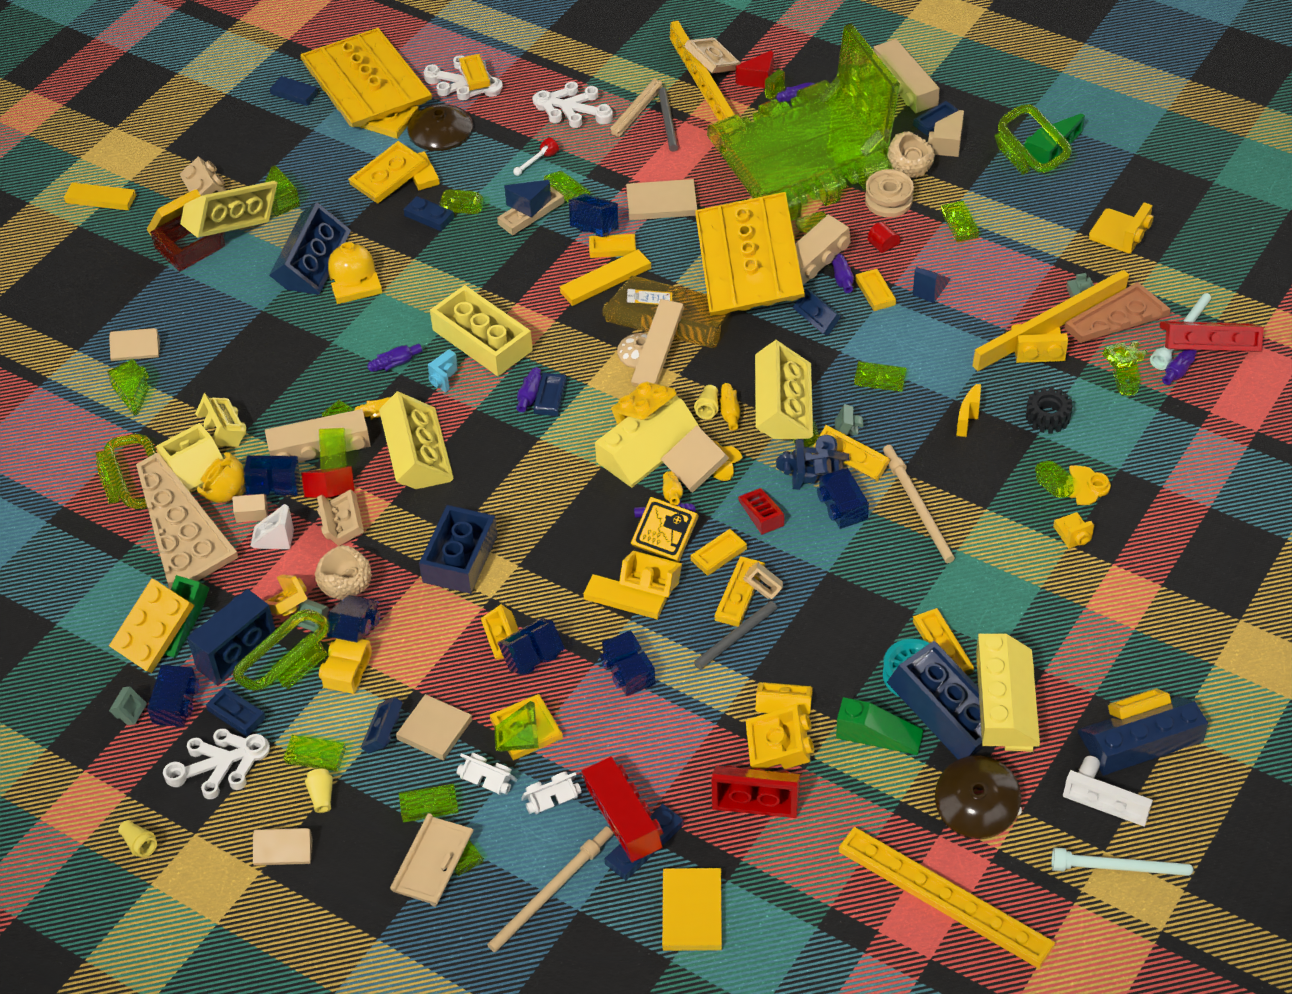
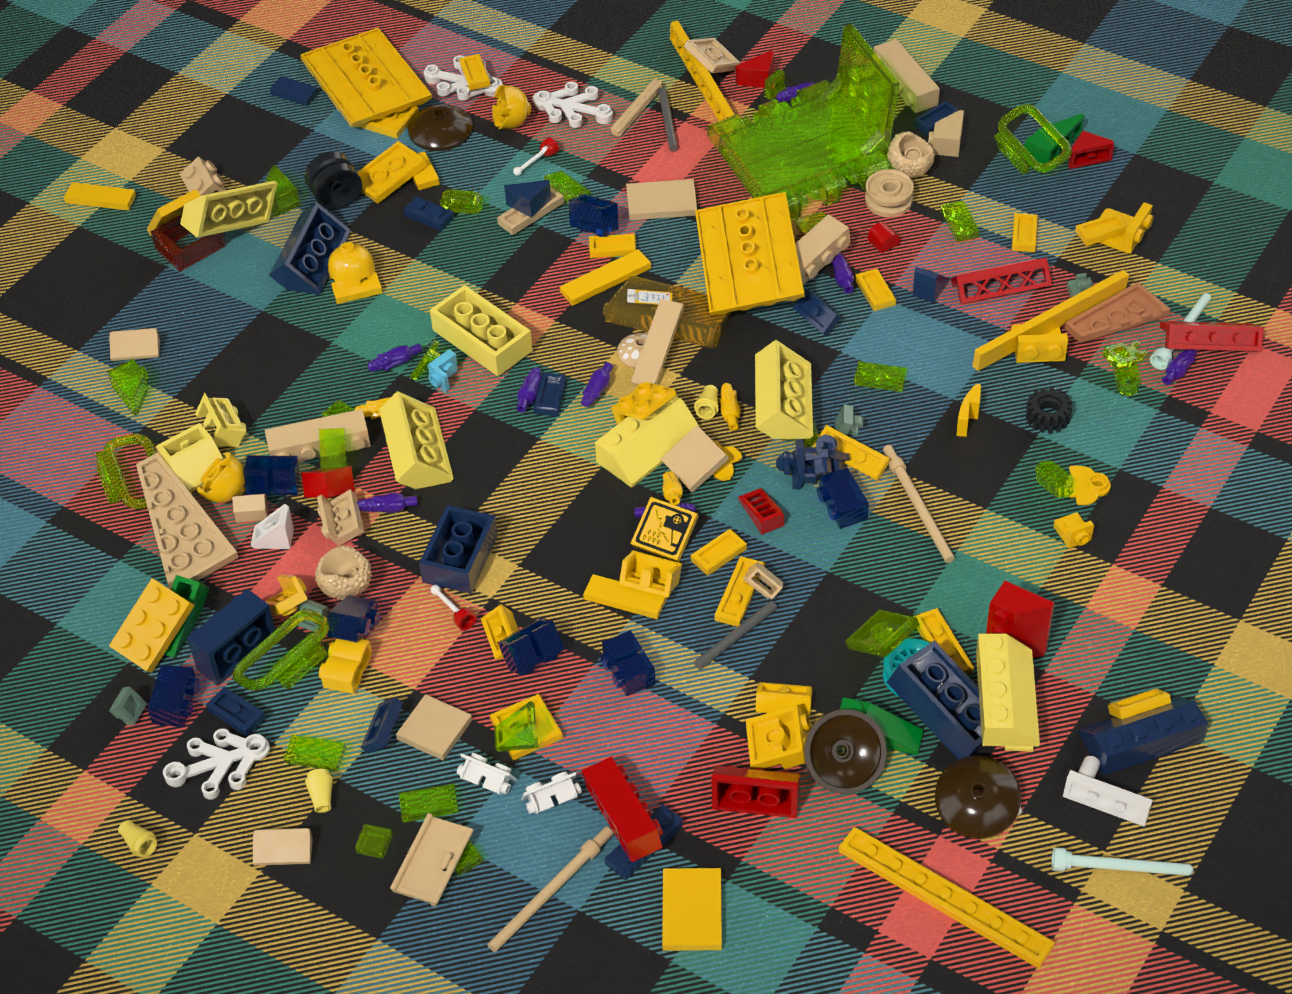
(333, 180): none -> black wheel
(373, 841): none -> clear neon green tile
(387, 503): none -> dark purple piece
(431, 355): none -> clear neon green animal
(459, 614): none -> red hinge
(511, 107): none -> yellow cylinder
(597, 384): none -> dark purple piece
(862, 756): none -> dark brown dish
(882, 633): none -> clear neon green plate
(996, 273): none -> red fence
(1021, 616): none -> red slope
(1024, 232): none -> yellow tile
(1090, 150): none -> red slope
(1101, 229): none -> yellow tile

